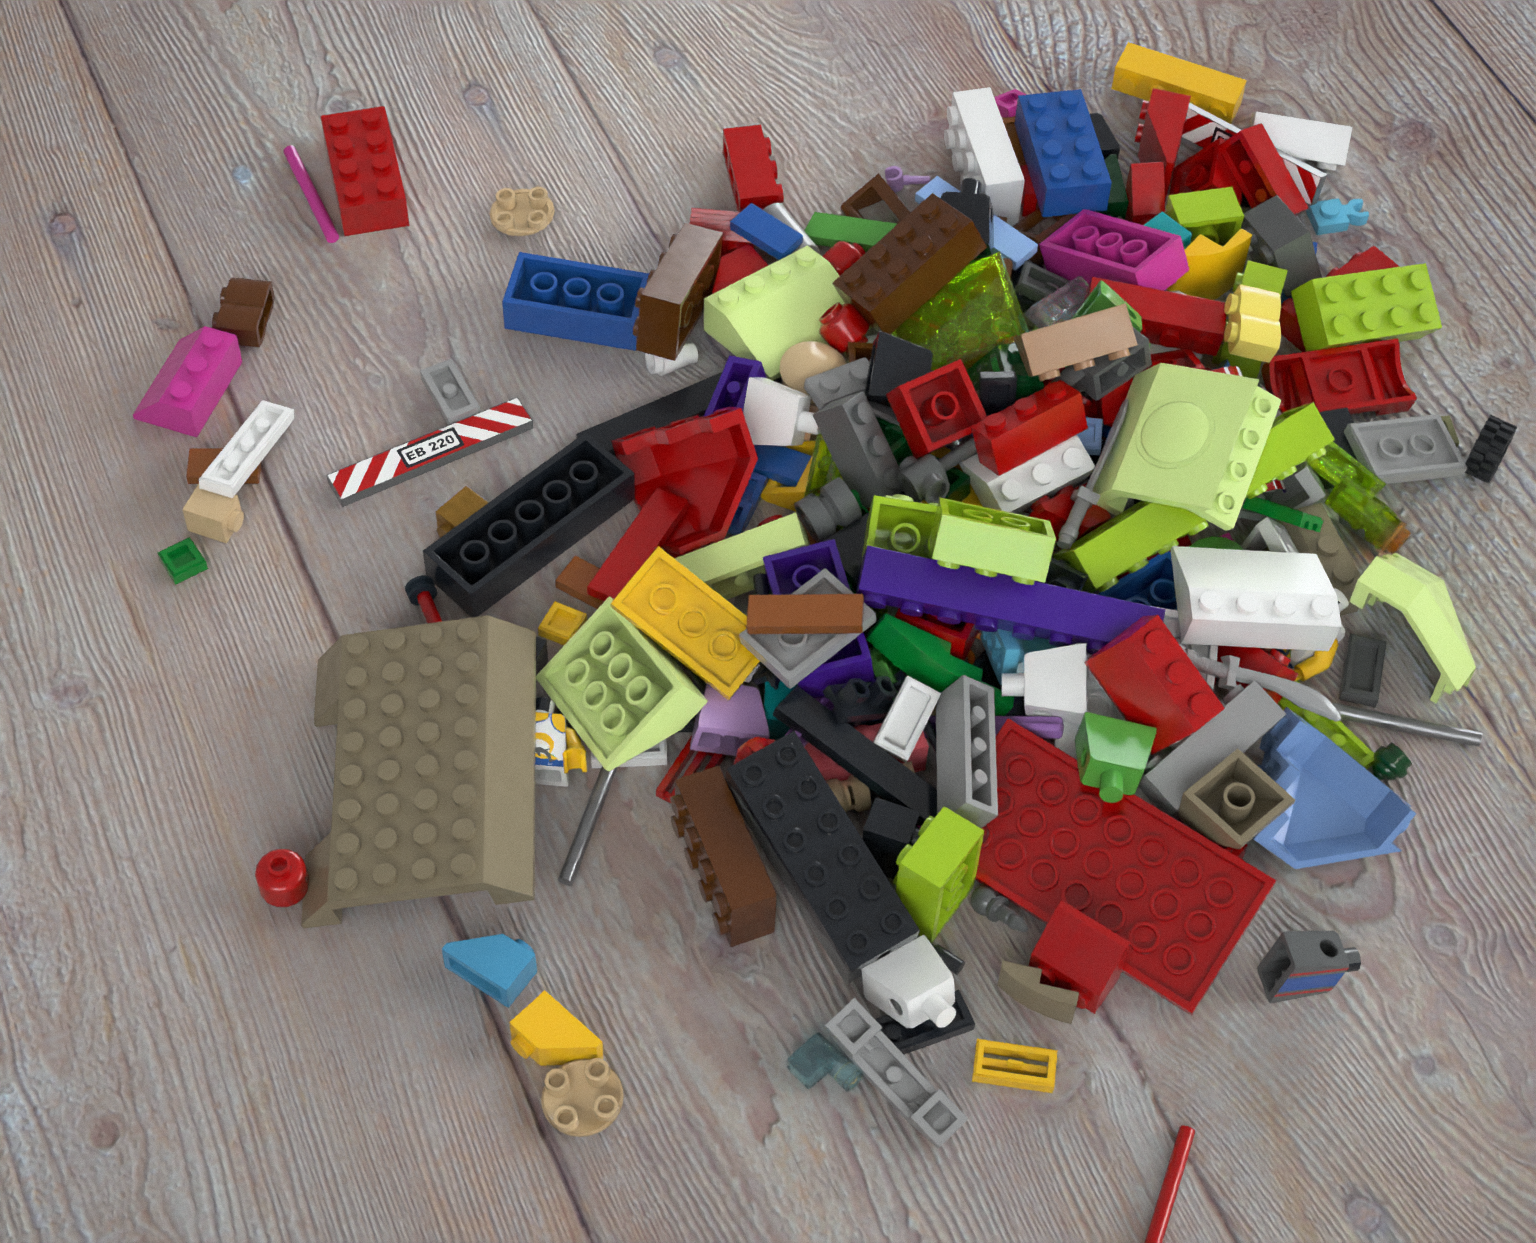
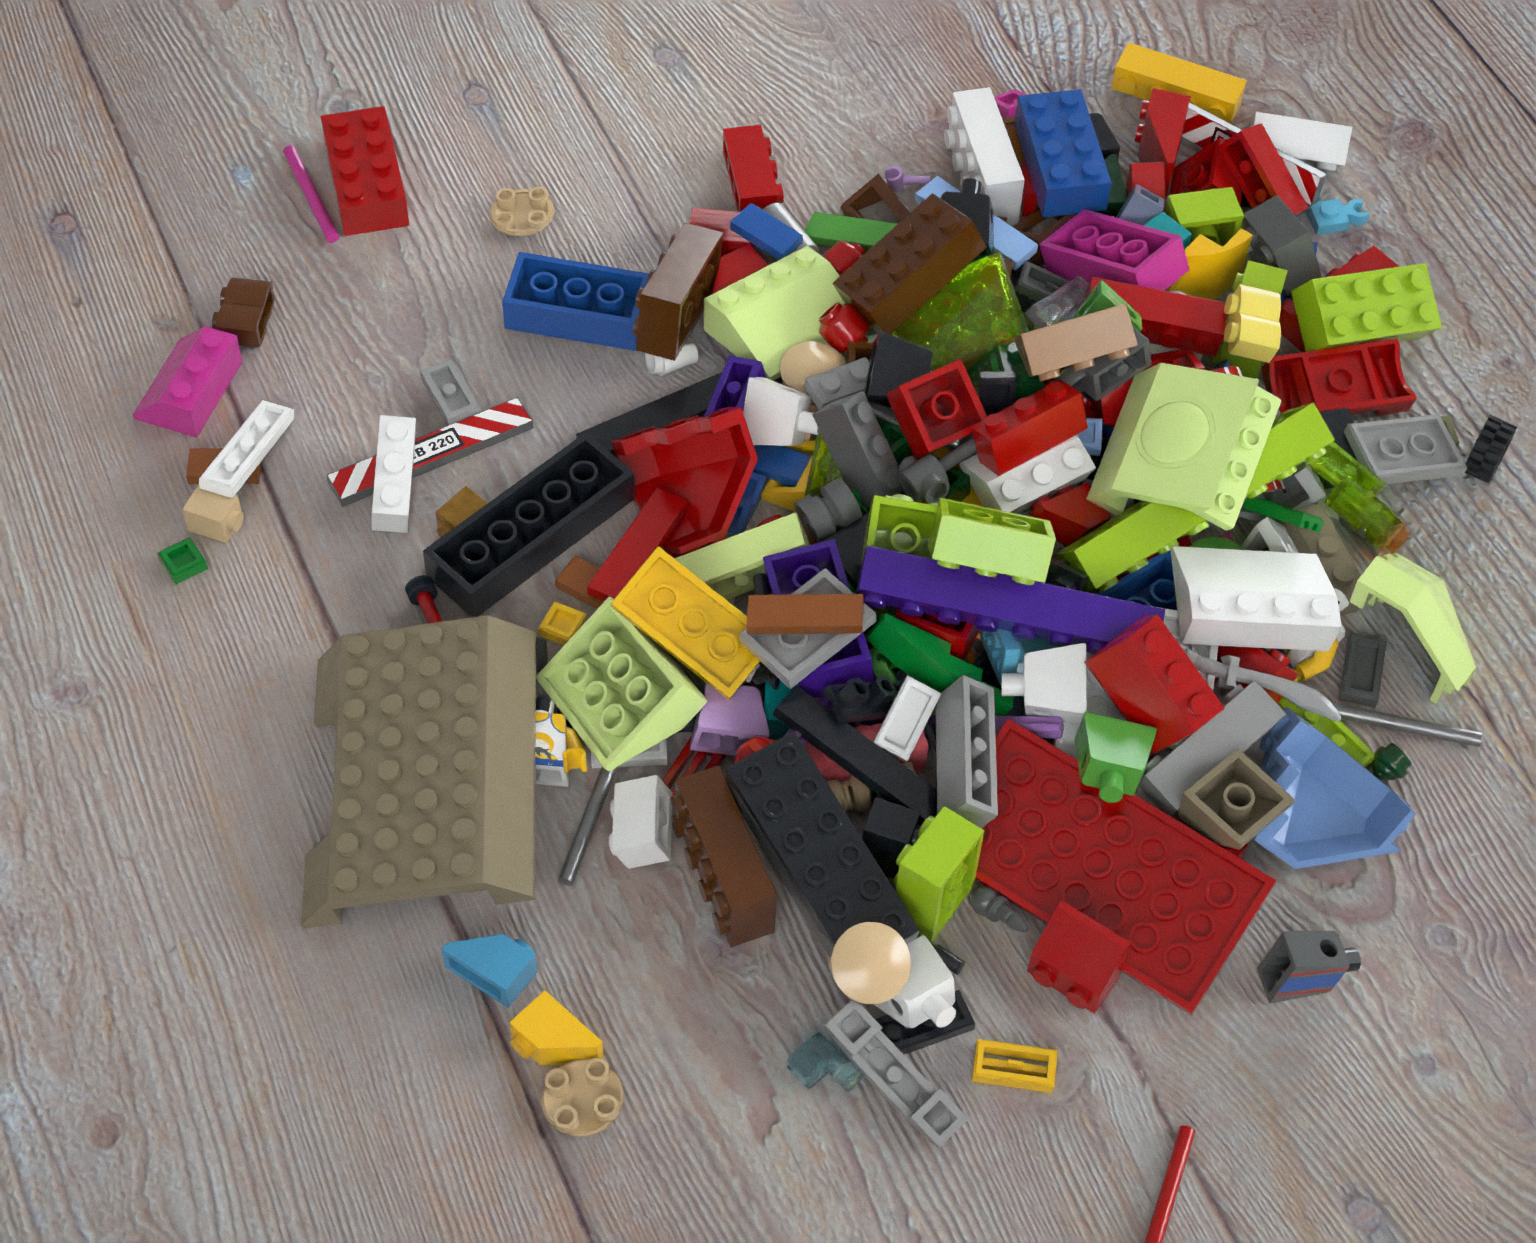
(282, 877): red head -> none
(393, 474): none -> white brick
(641, 822): none -> white brick
(870, 963): none -> tan dish
(1023, 985): dark tan slope -> none
(1084, 496): light grey sword -> none
(1141, 206): none -> sand blue brick

